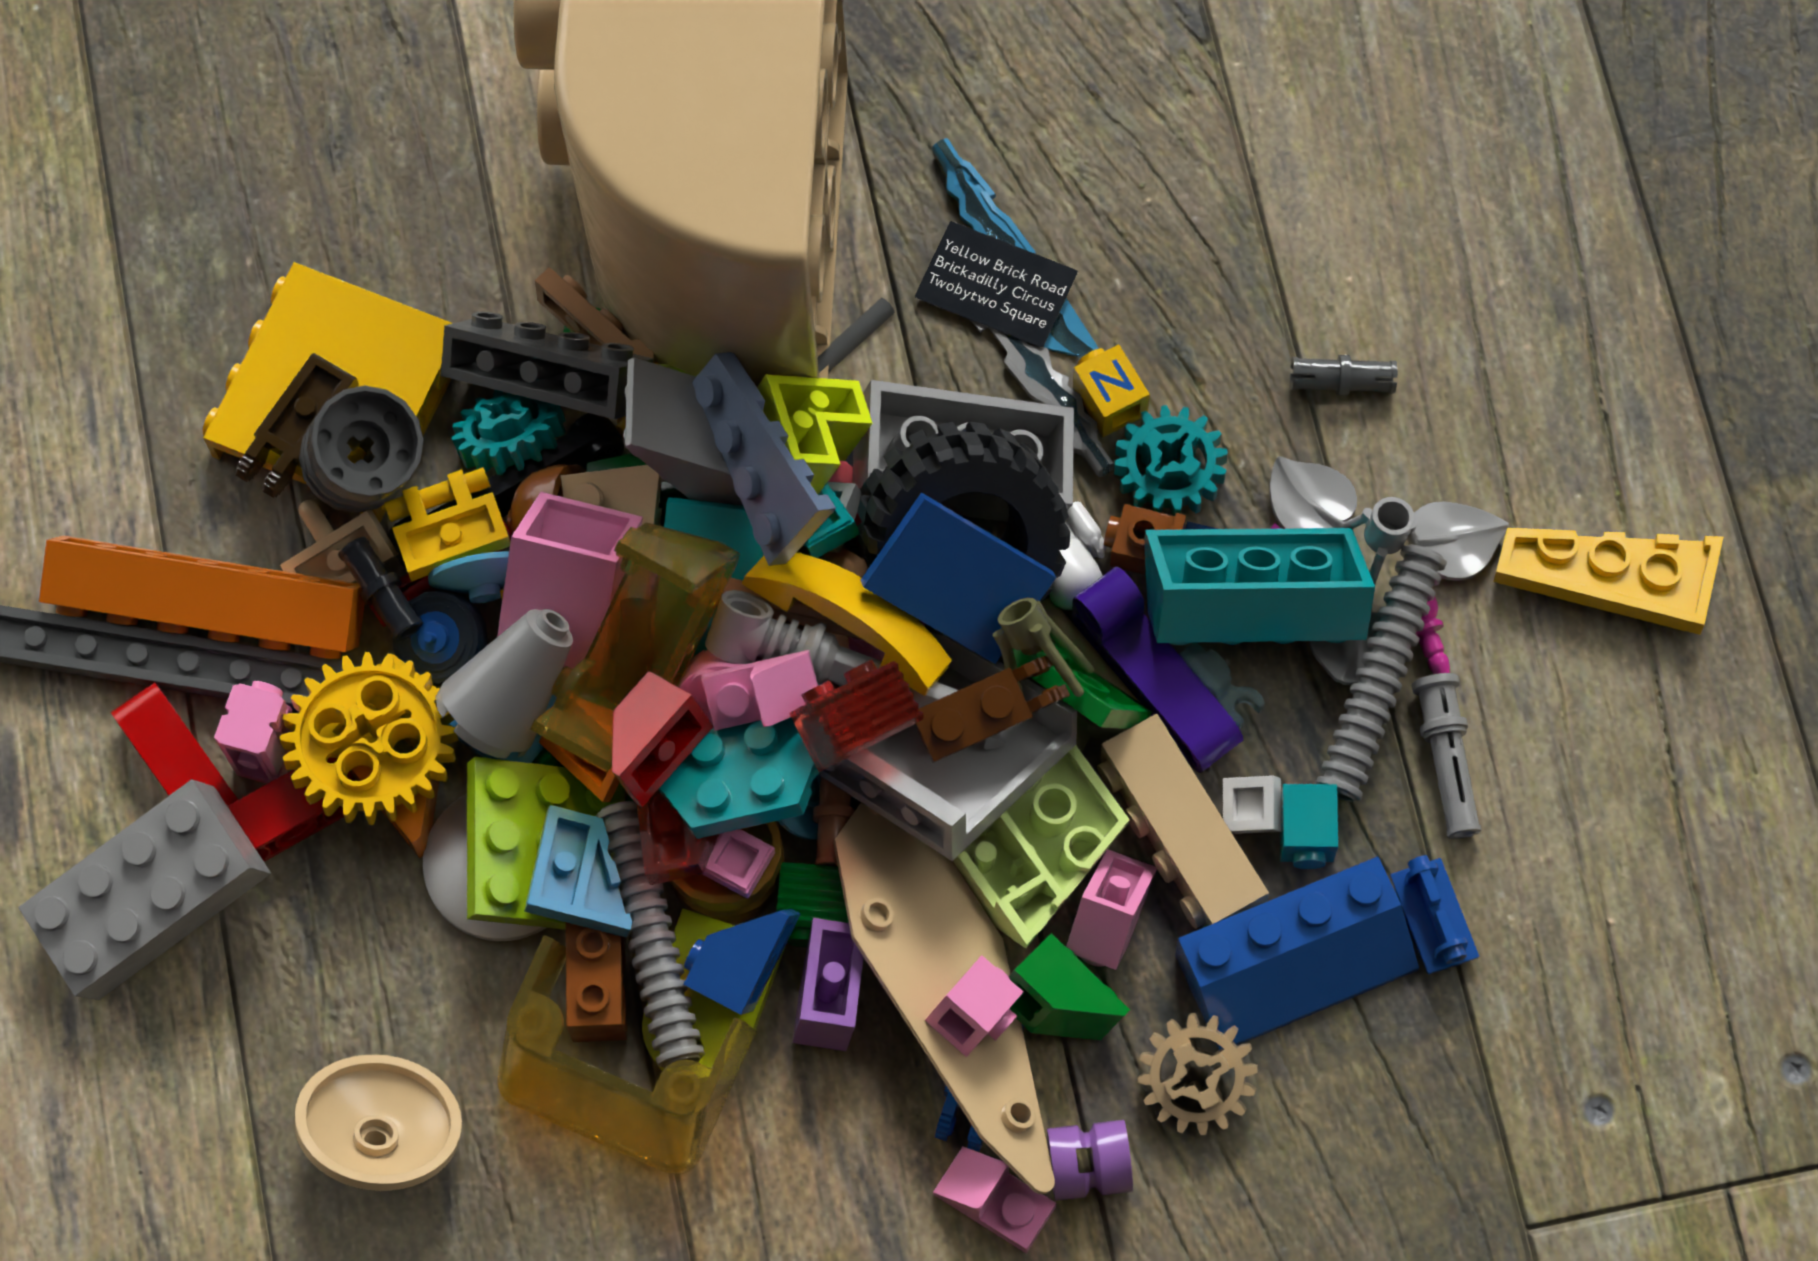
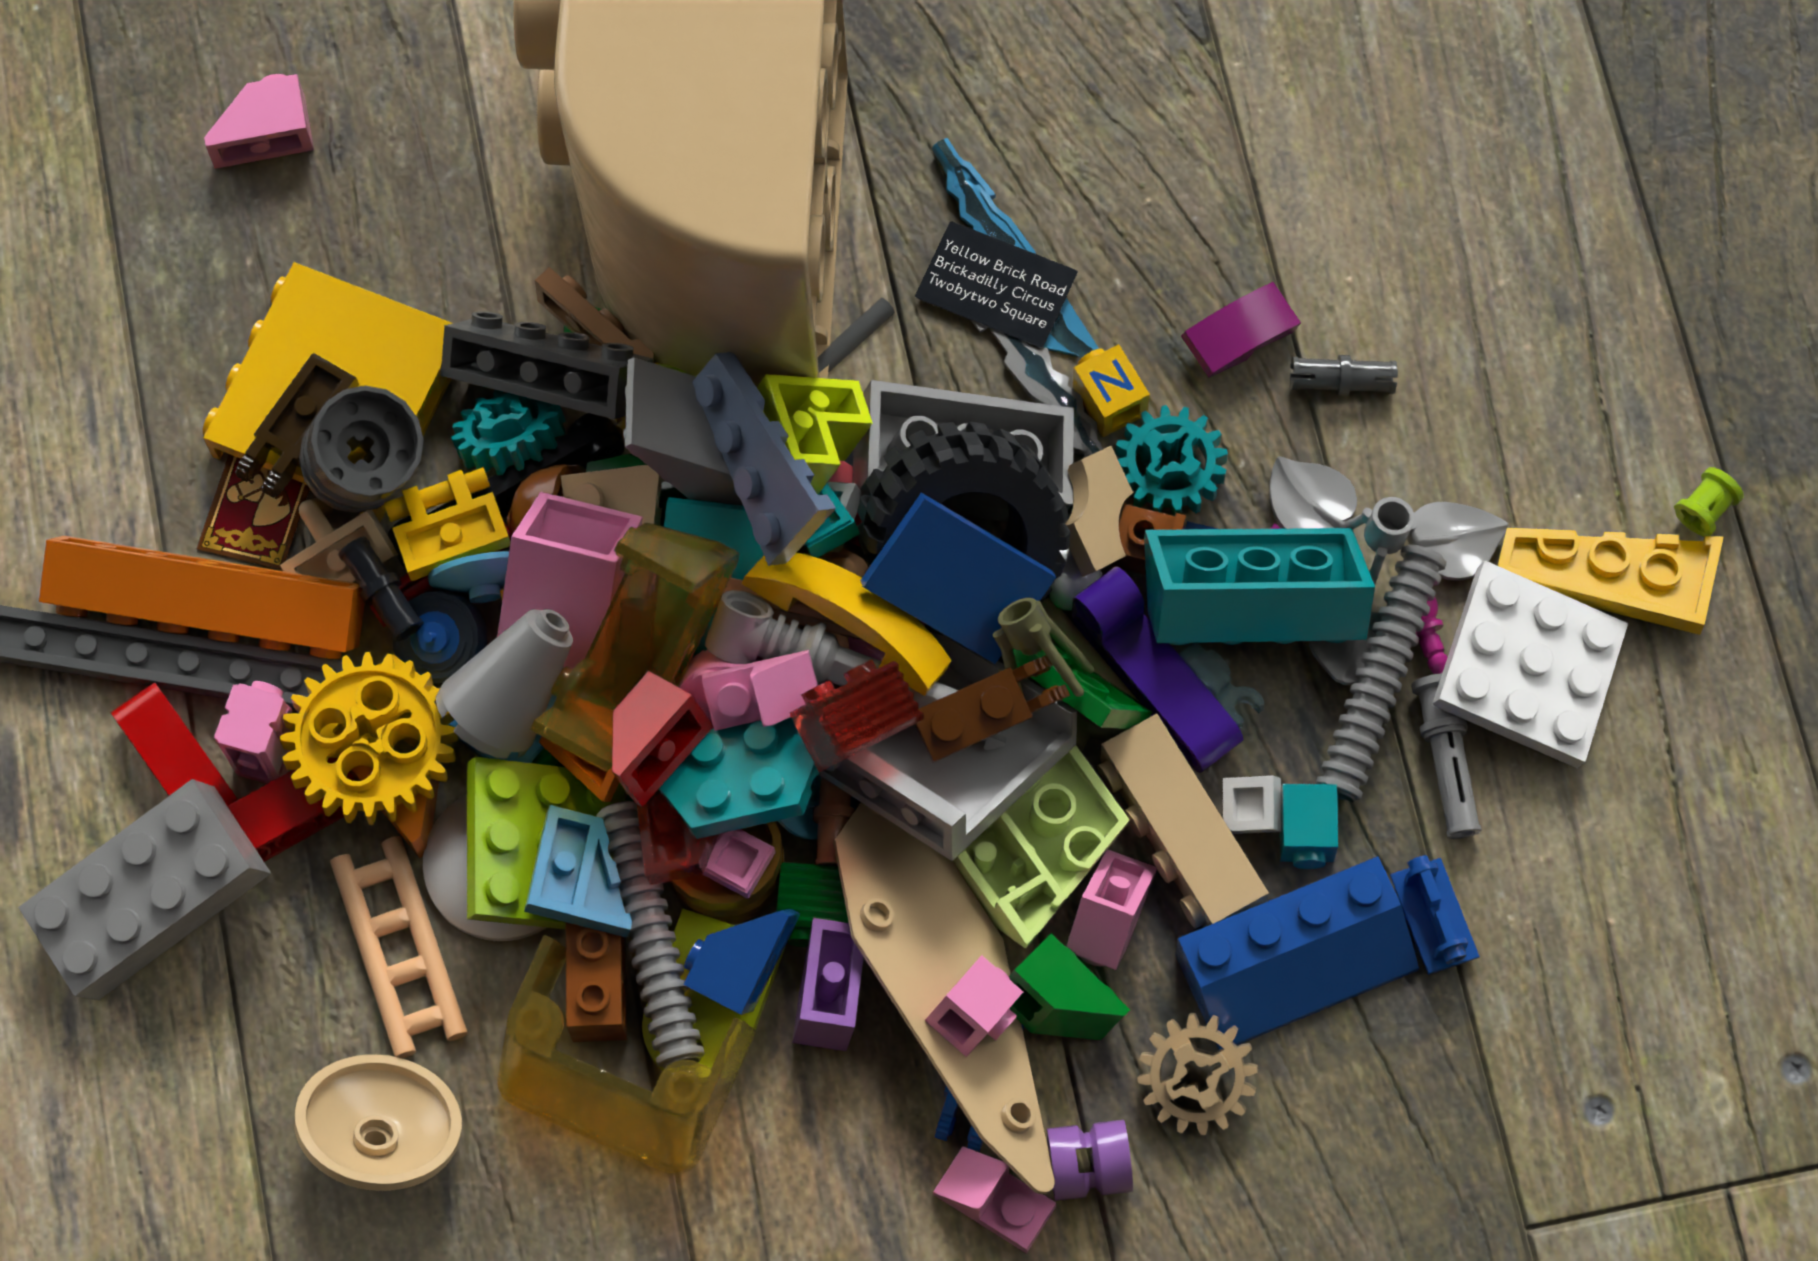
(250, 523): none -> sticker
(262, 123): none -> bright pink slope
(384, 977): none -> light nougat bar
(1094, 521): none -> tan tile
(1240, 329): none -> magenta slope
(1530, 664): none -> white plate
(1708, 501): none -> lime bush

